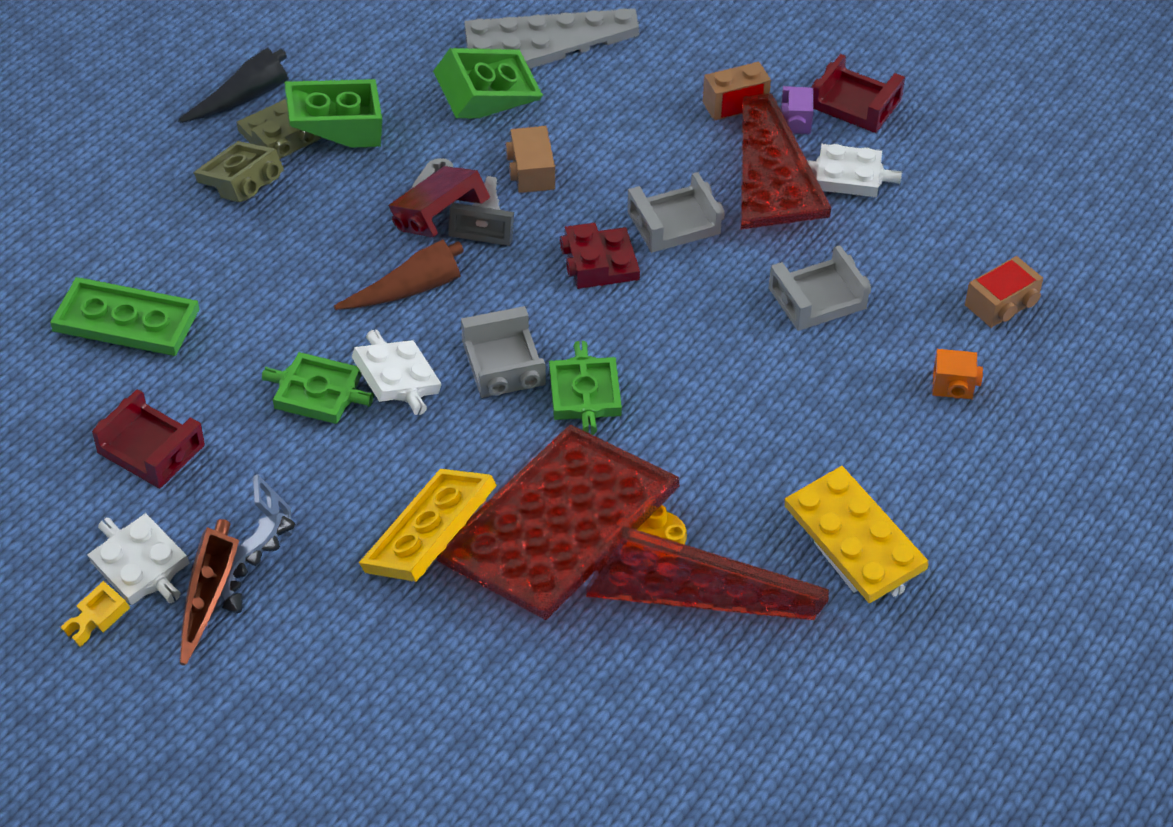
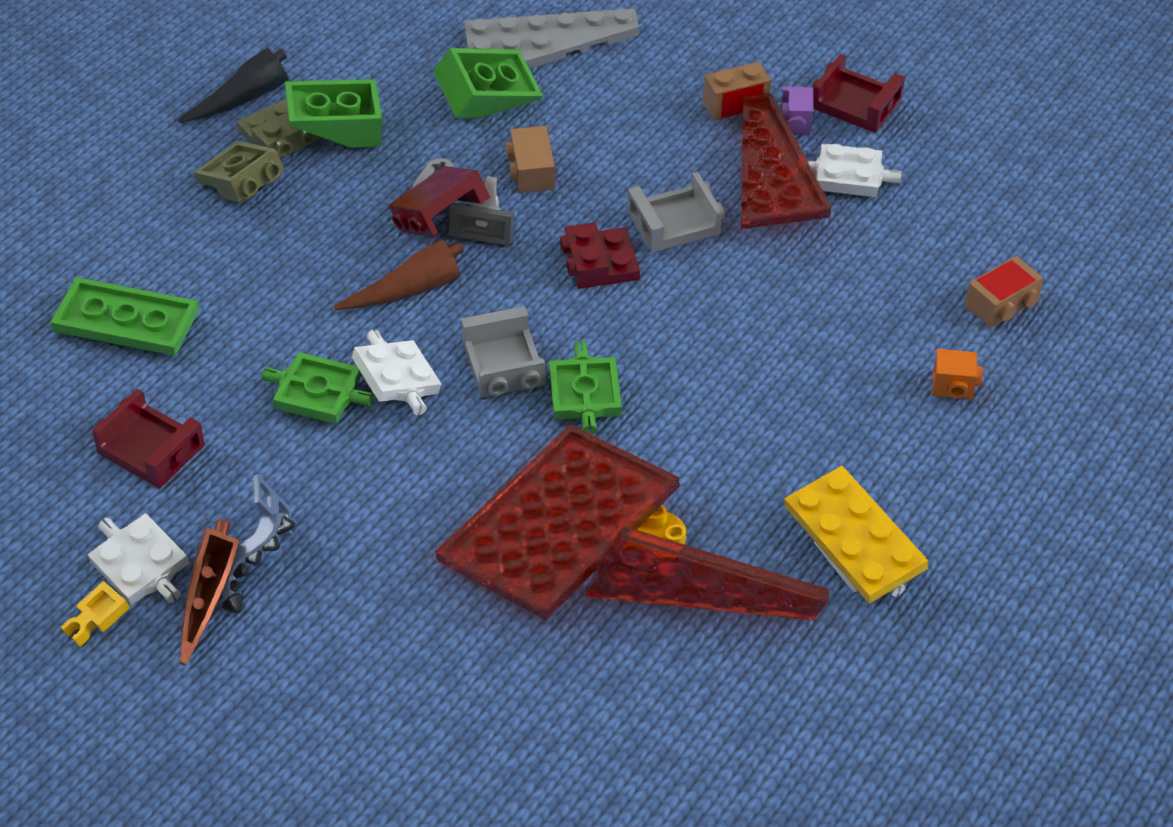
(428, 524): yellow plate -> none
(820, 290): light grey panel -> none

